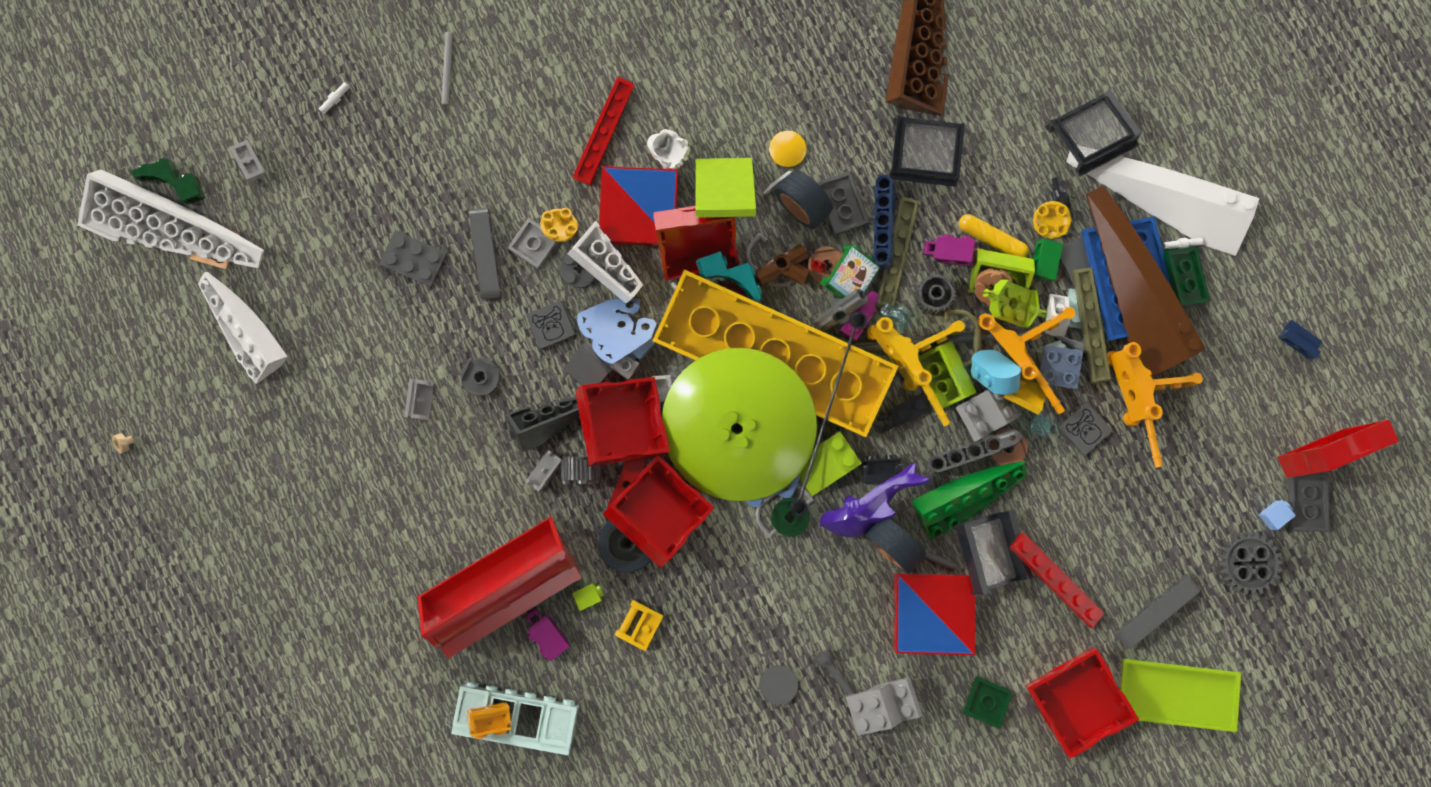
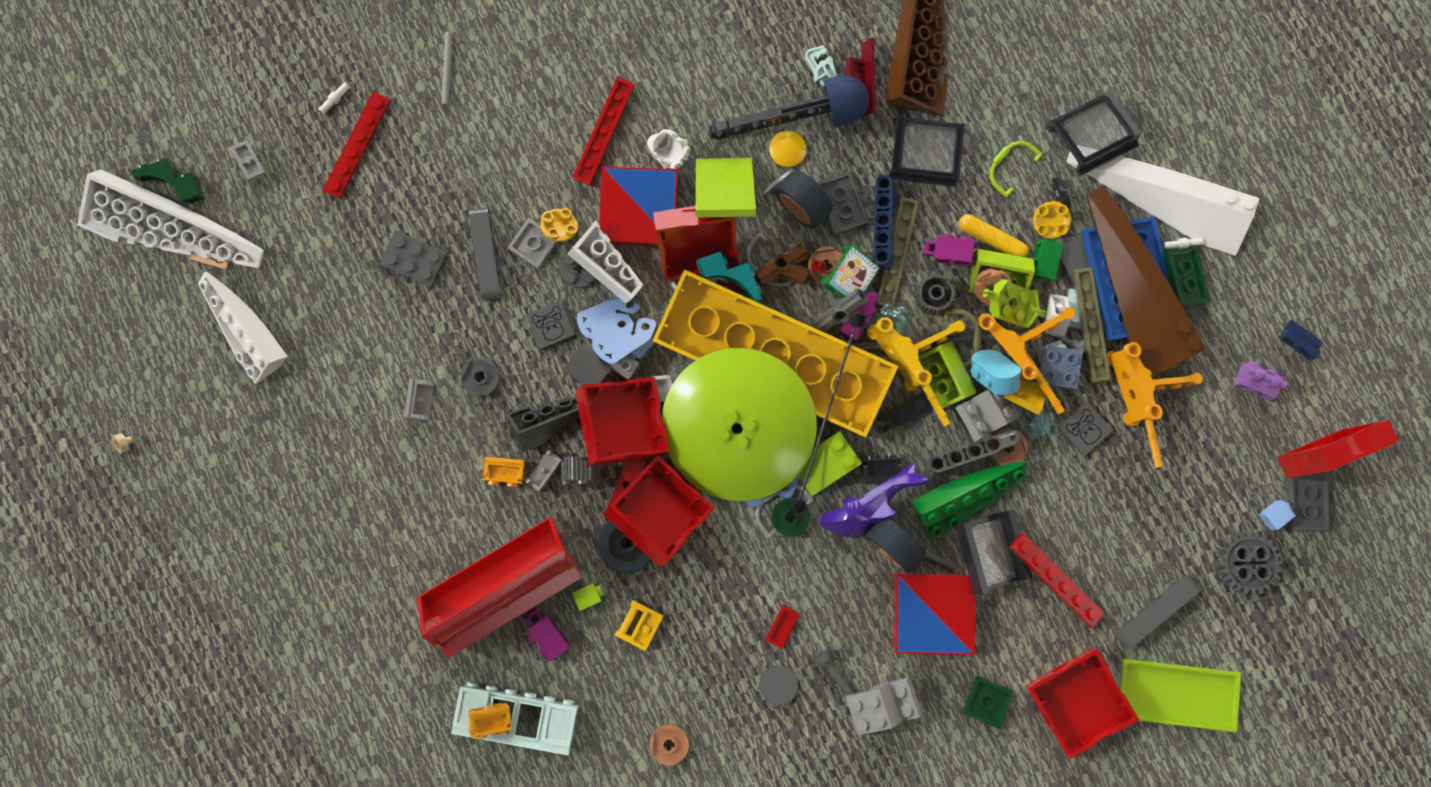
(356, 145): none -> red plate
(504, 470): none -> light orange hinge
(677, 752): none -> nougat plate
(782, 627): none -> red tile
(824, 69): none -> light aqua piece
(845, 100): none -> piece
(864, 70): none -> dark red bracket
(999, 158): none -> lime piece
(1259, 381): none -> medium lavender brick

